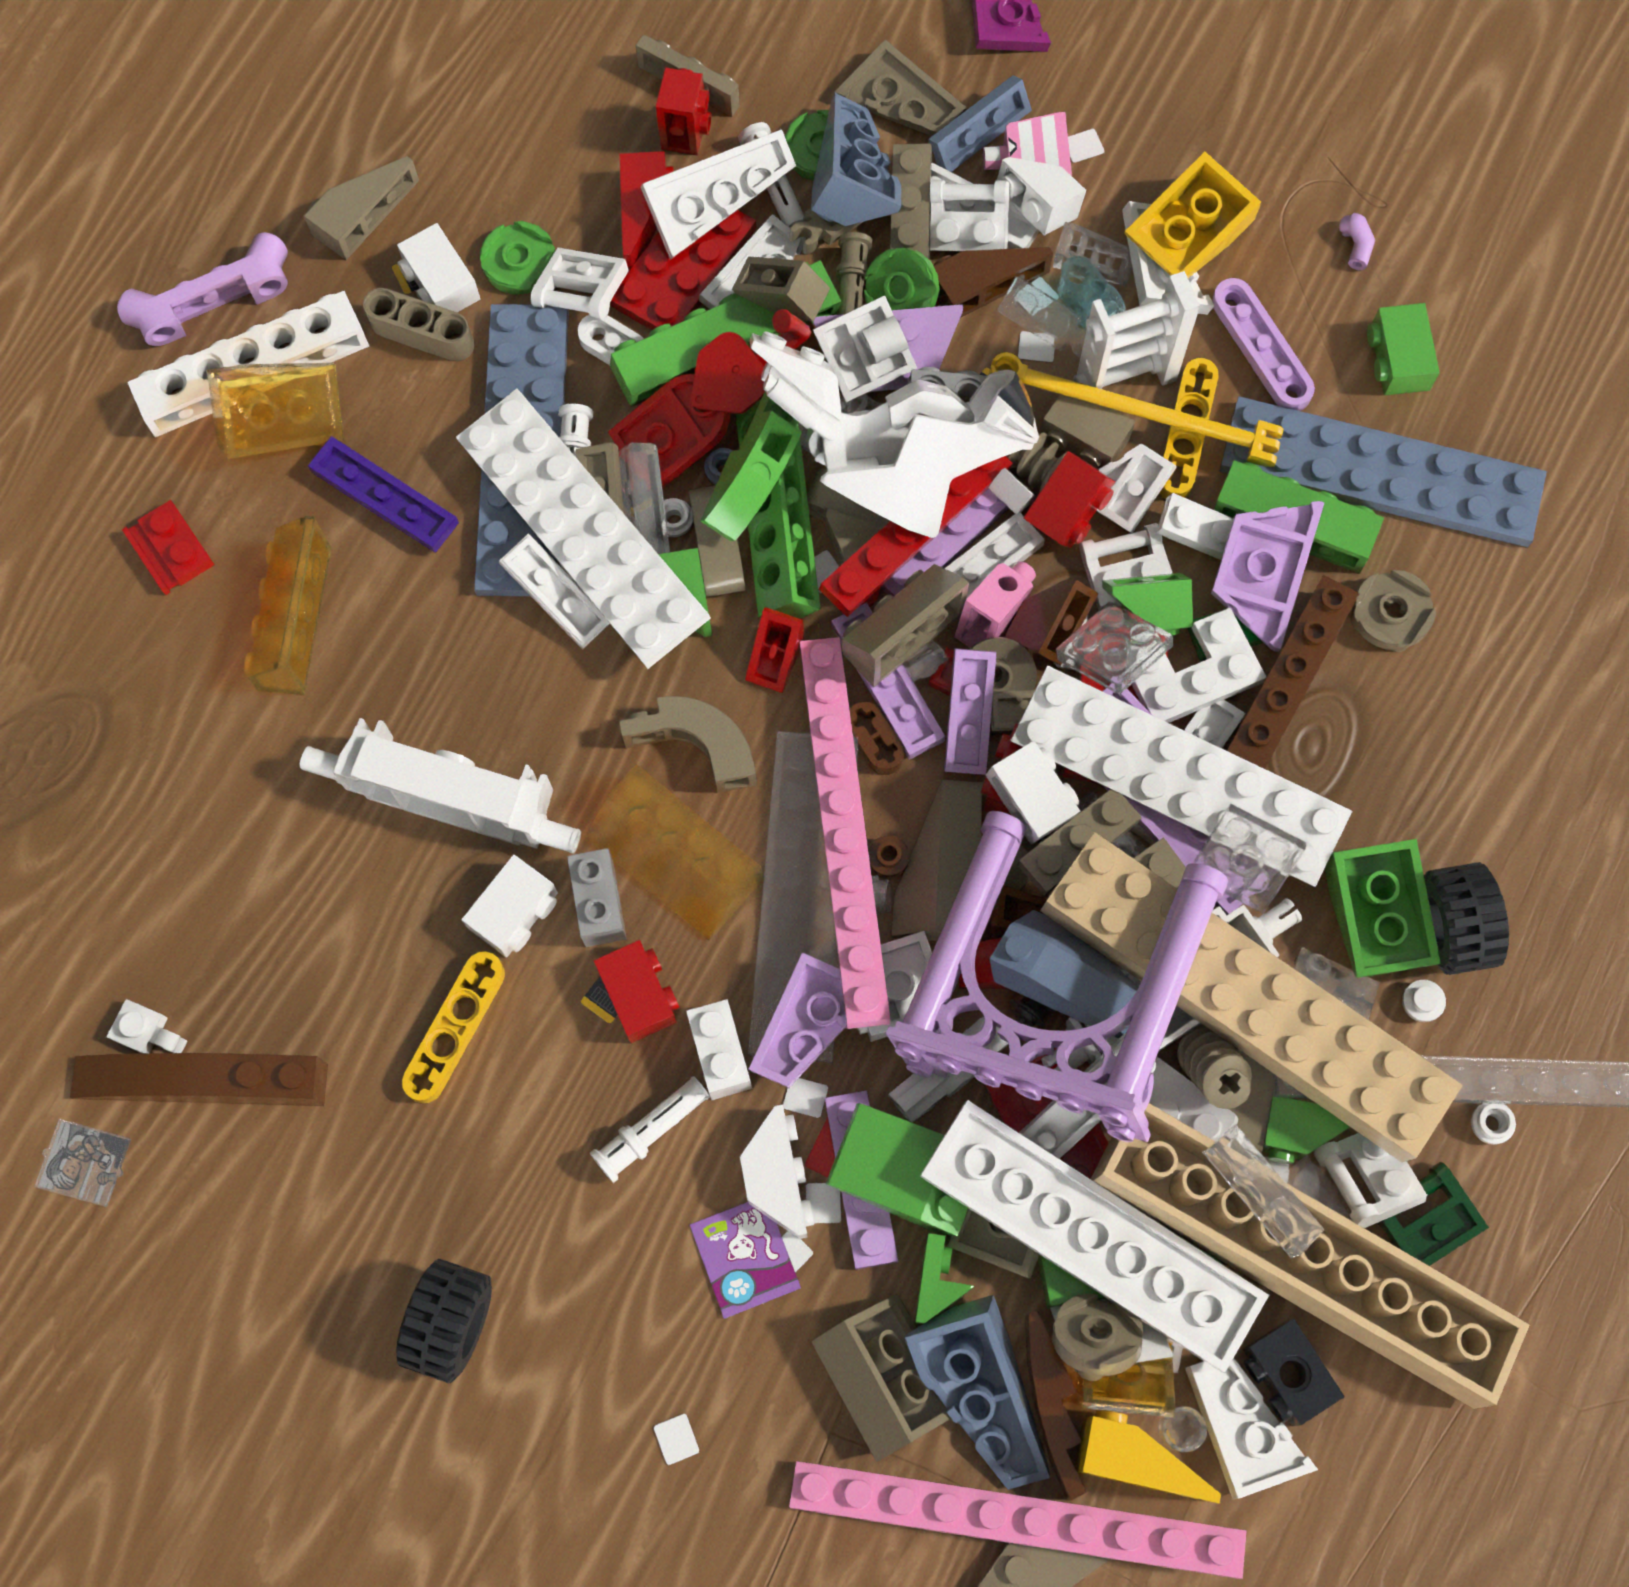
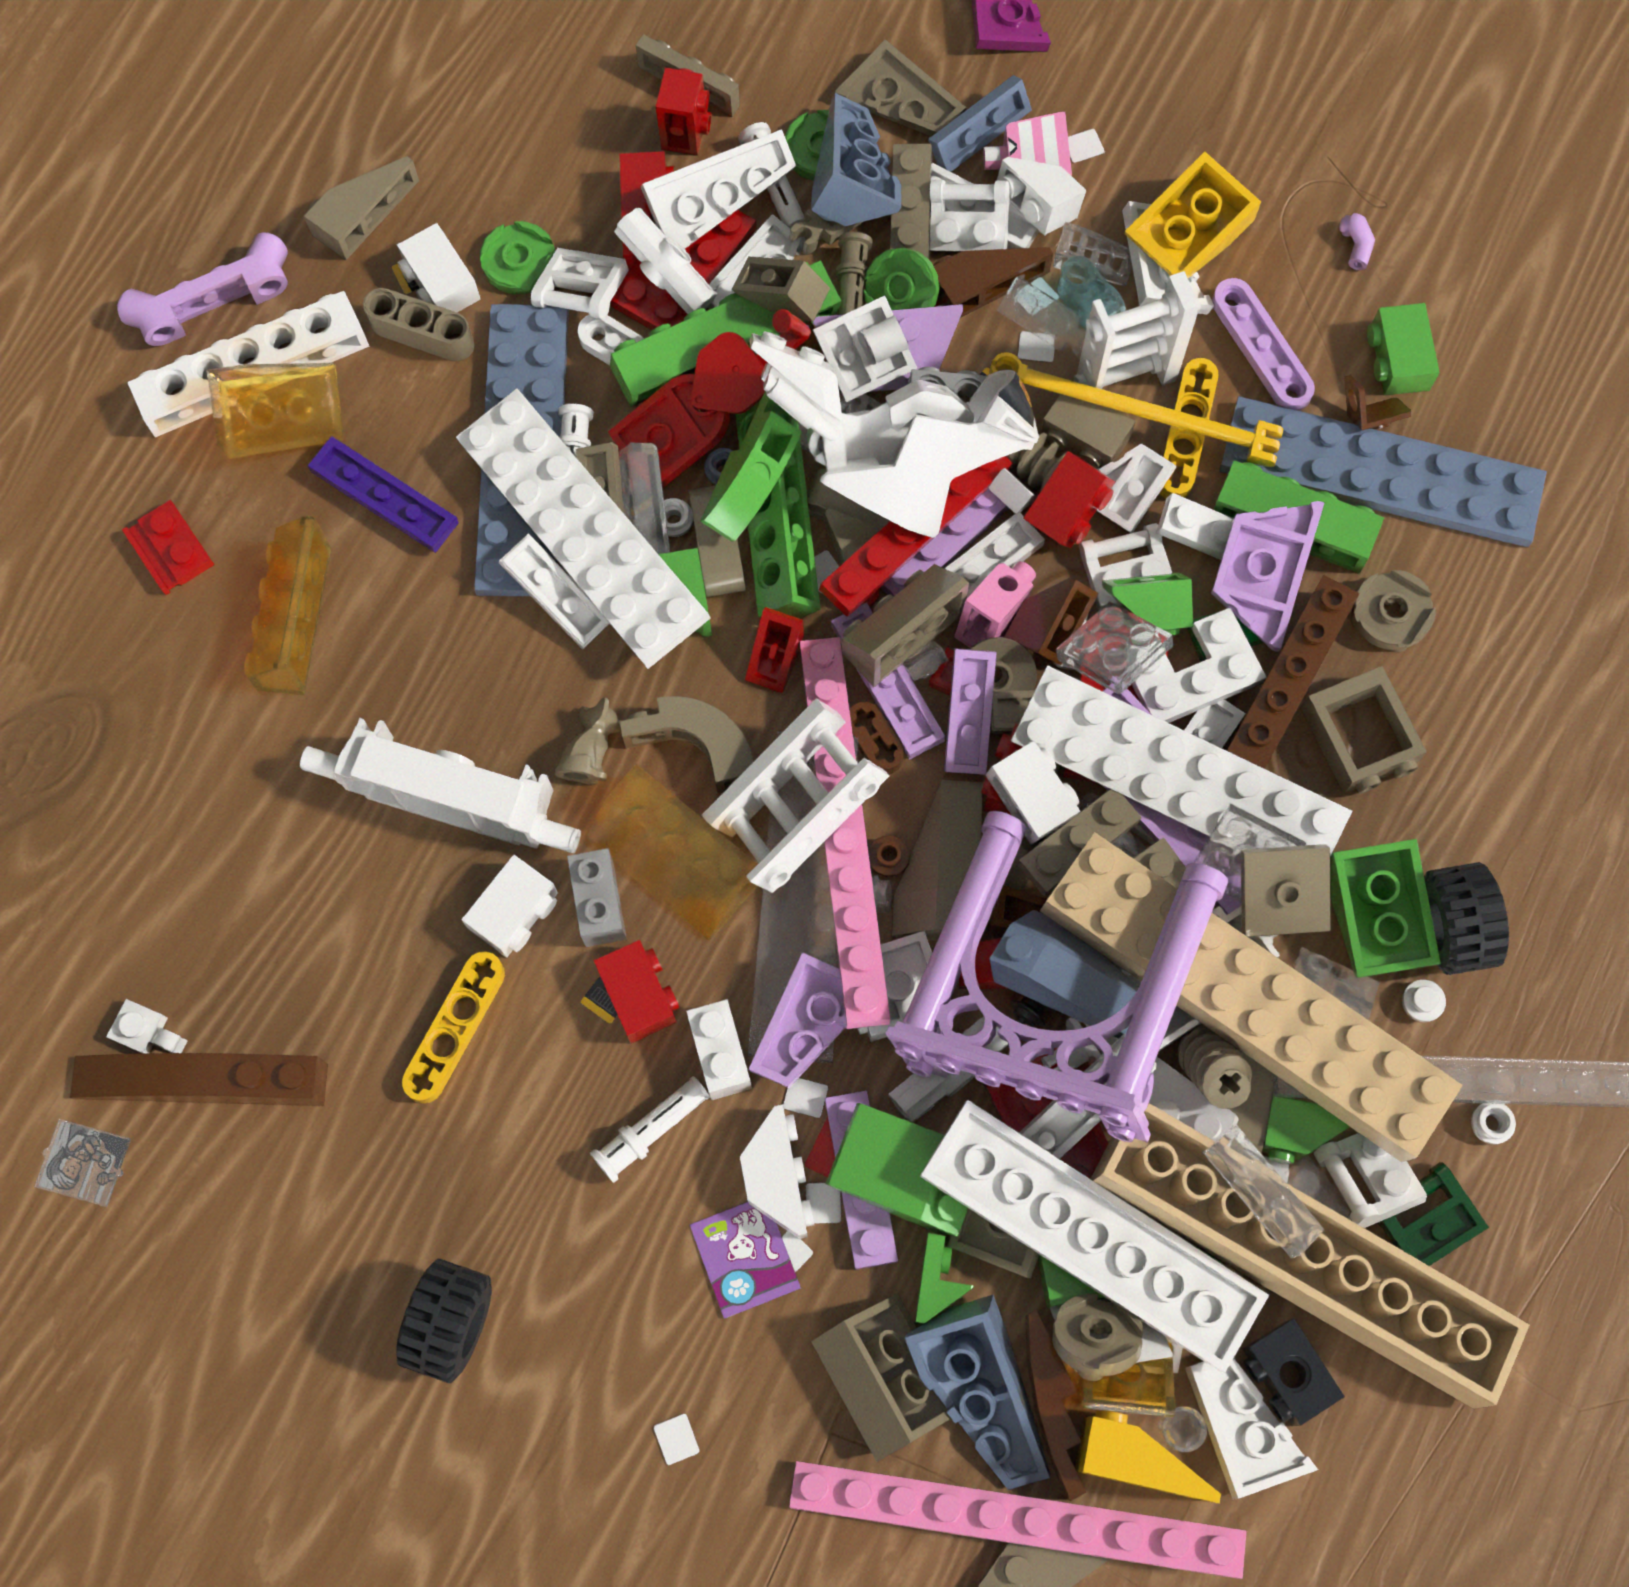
(584, 753): none -> dark tan animal
(664, 261): none -> white piece
(771, 771): none -> white fence
(1285, 890): none -> dark tan plate
(1369, 684): none -> dark tan window
(1373, 415): none -> reddish brown bracket

